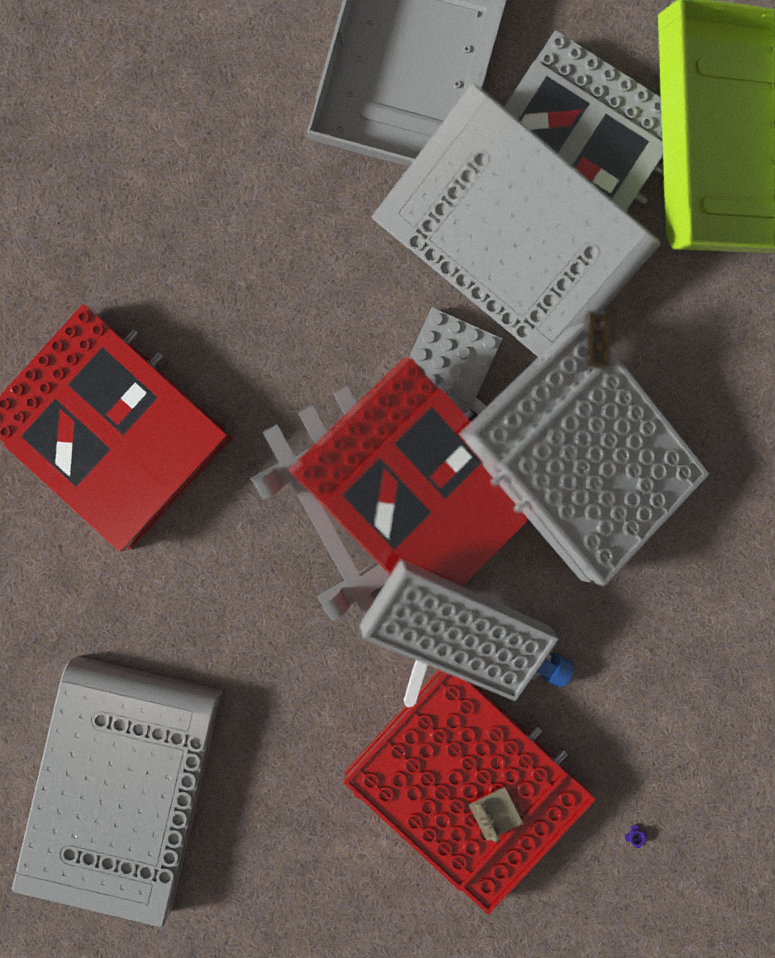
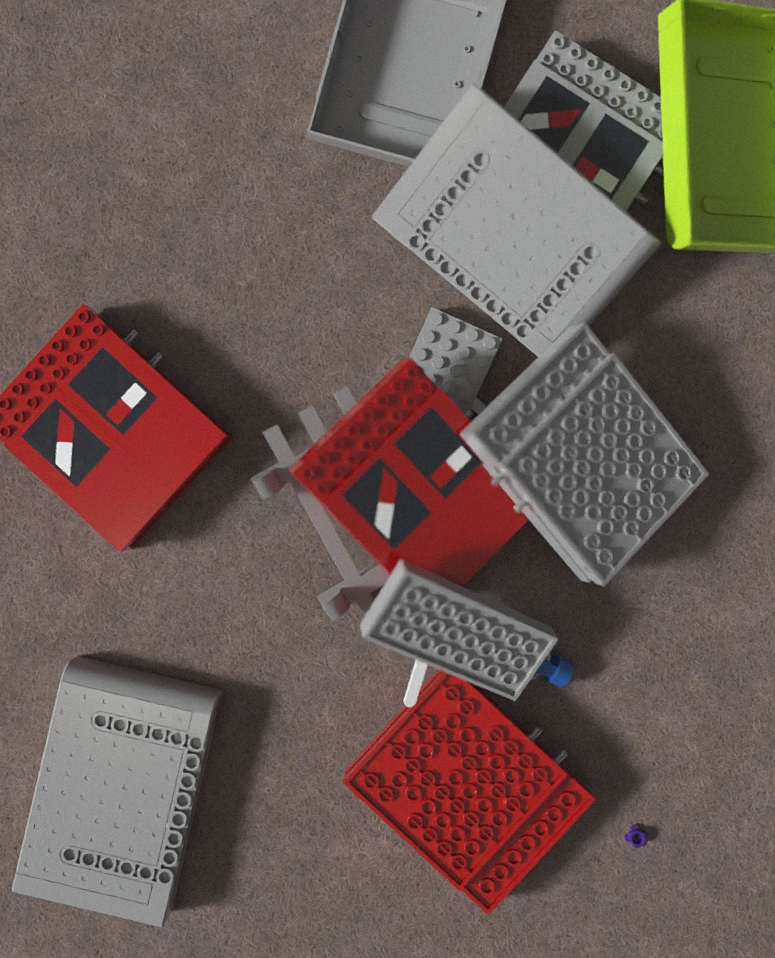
(495, 814): dark tan hinge -> none
(598, 340): dark brown plate -> none

